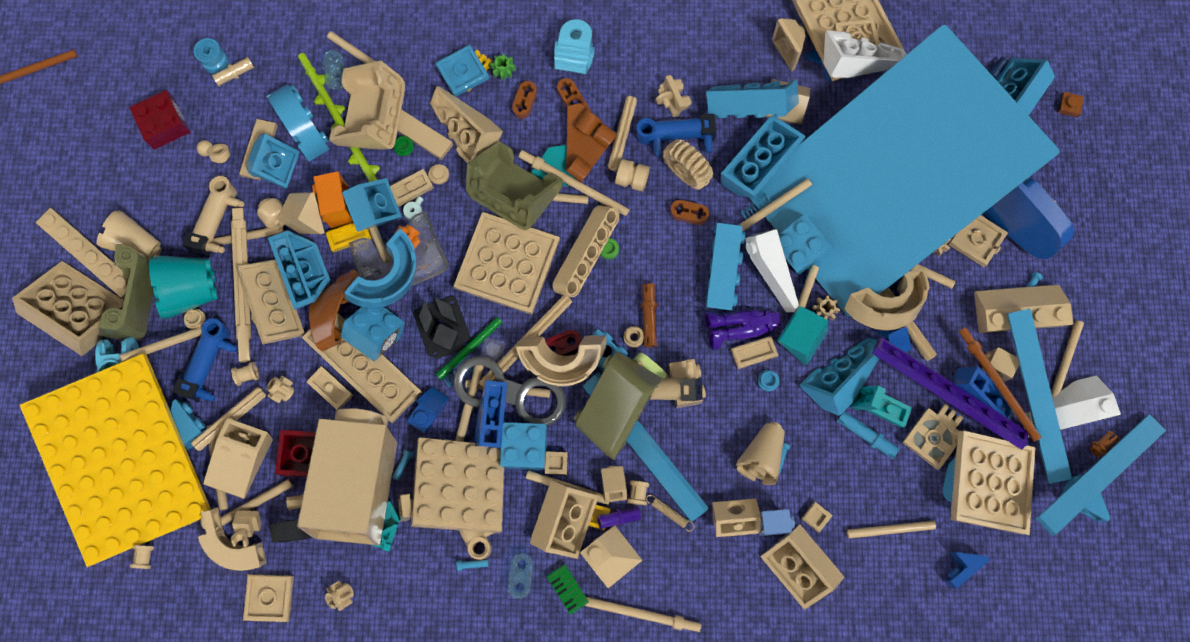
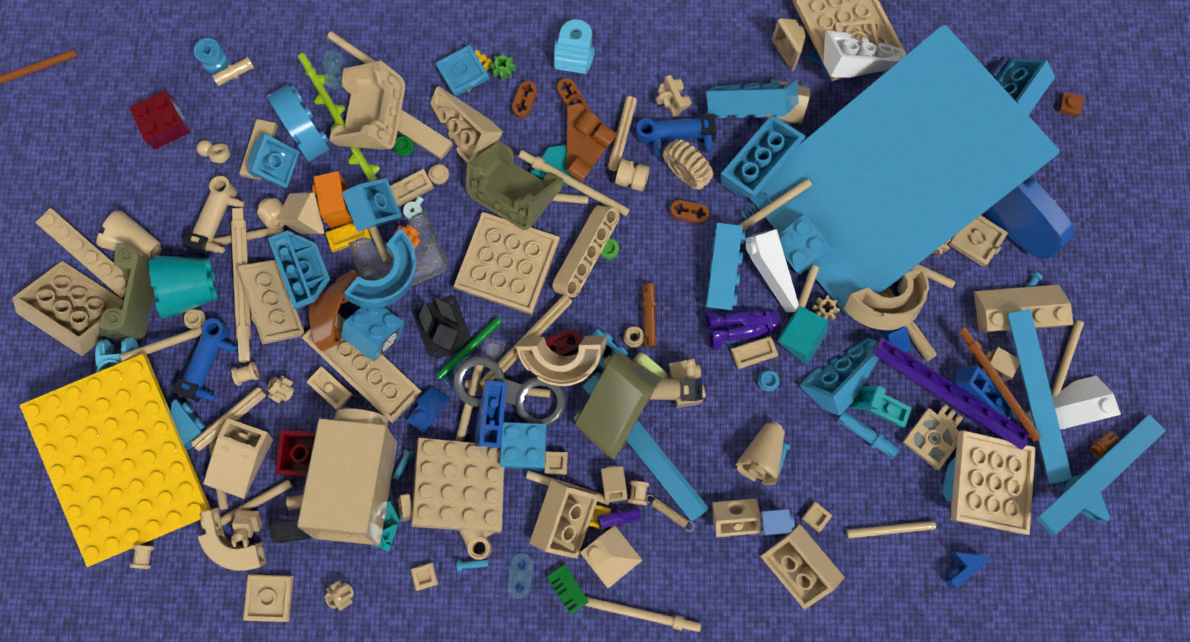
(424, 576): none -> tan tile

